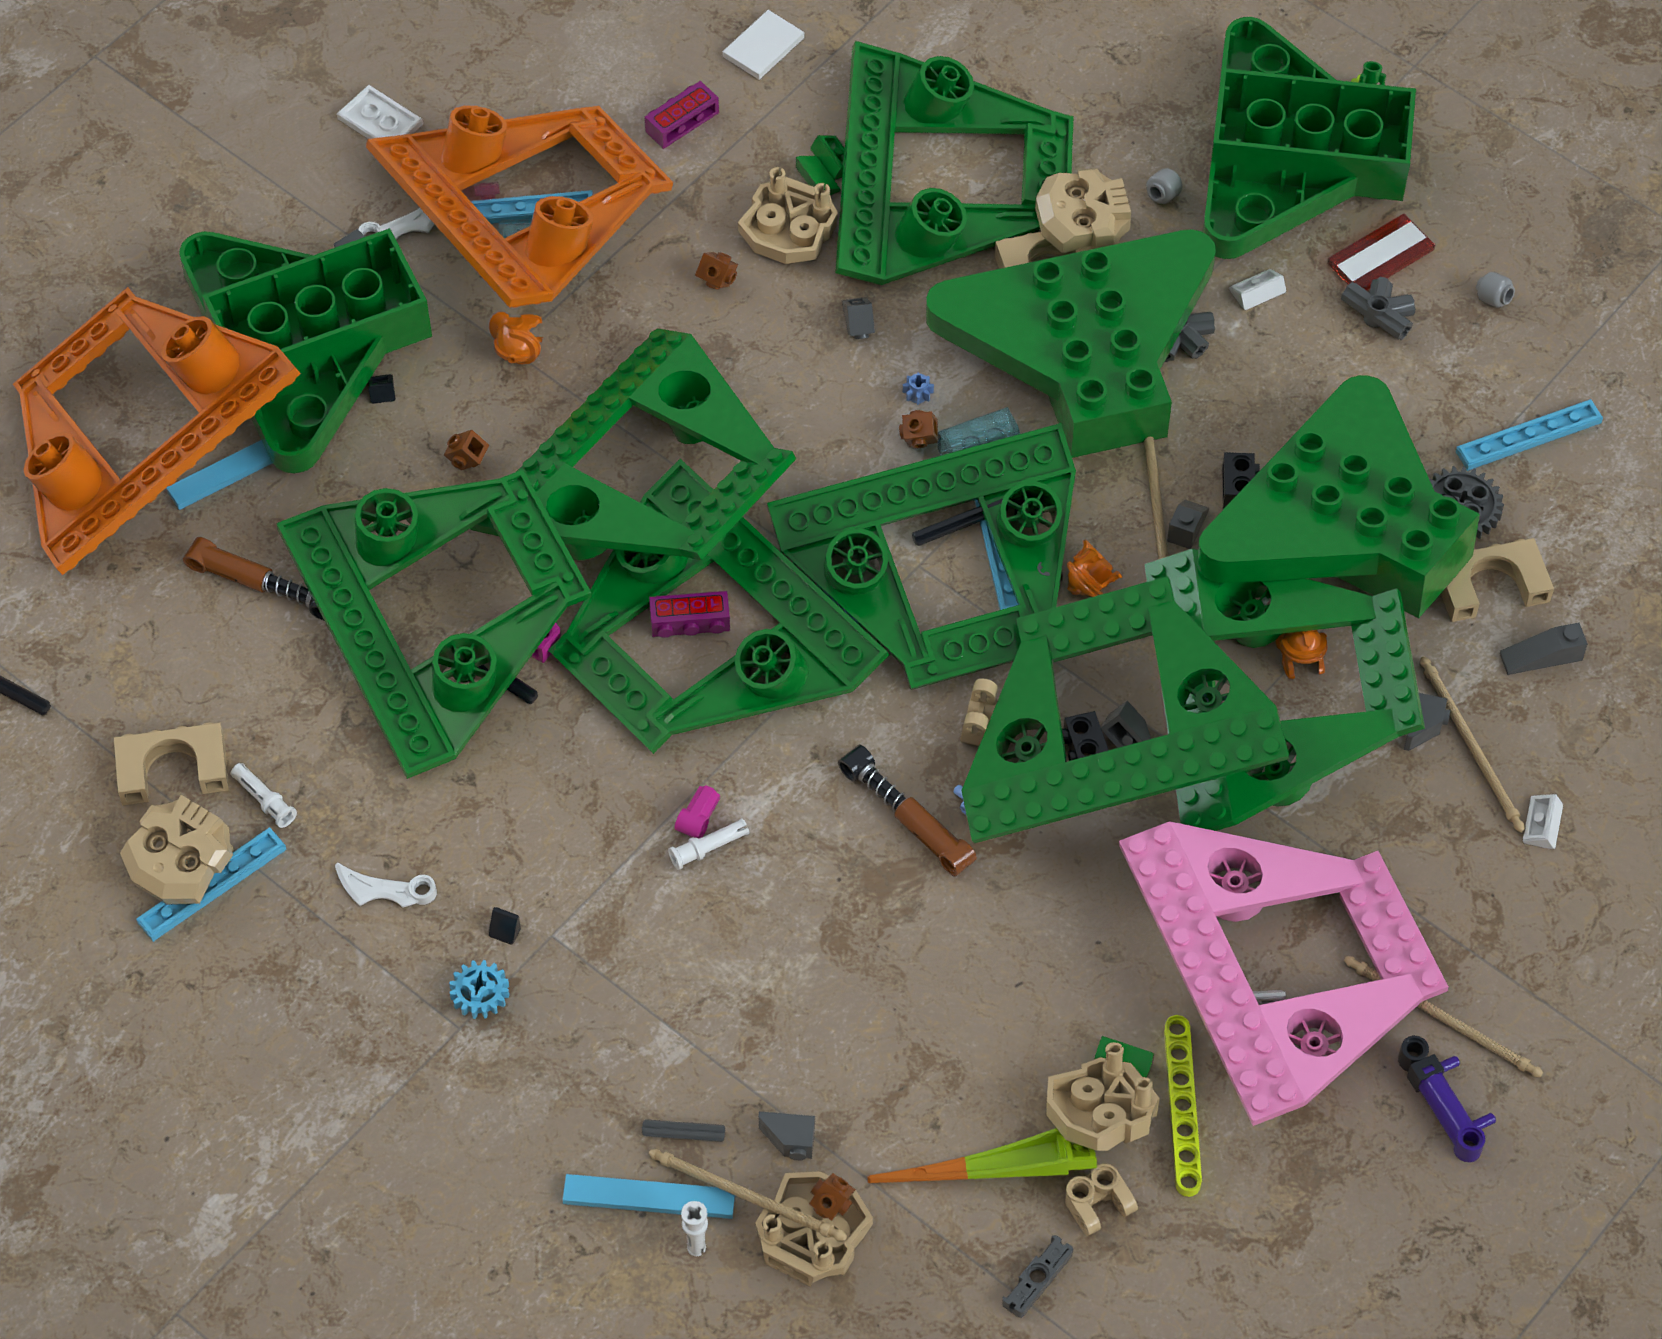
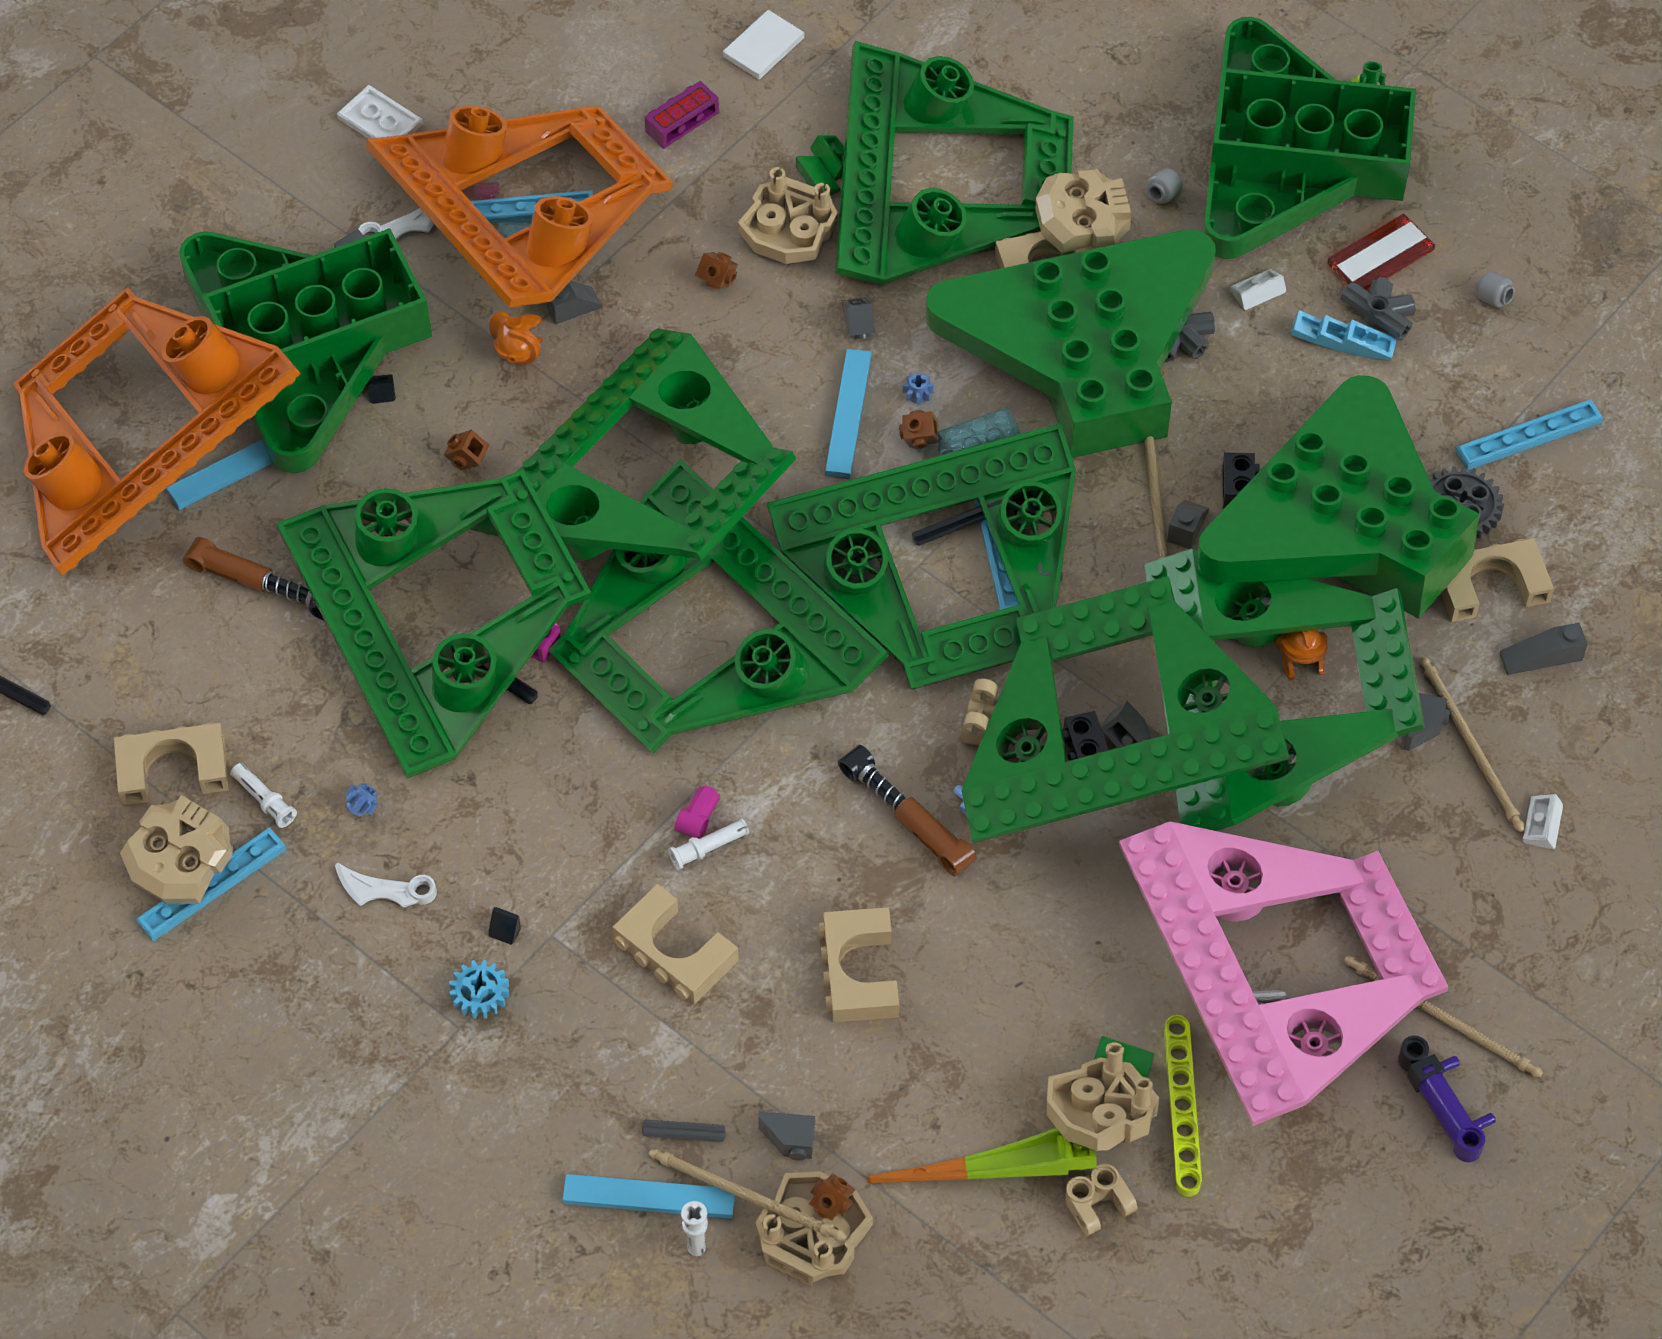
(361, 799): none -> medium blue gear
(573, 302): none -> dark grey slope
(689, 614): magenta brick -> none
(689, 975): none -> tan arch
(848, 413): none -> medium azure tile
(850, 998): none -> tan arch
(1028, 1291): dark grey piece -> none
(1090, 572): orange helmet -> none
(1343, 337): none -> medium azure slope

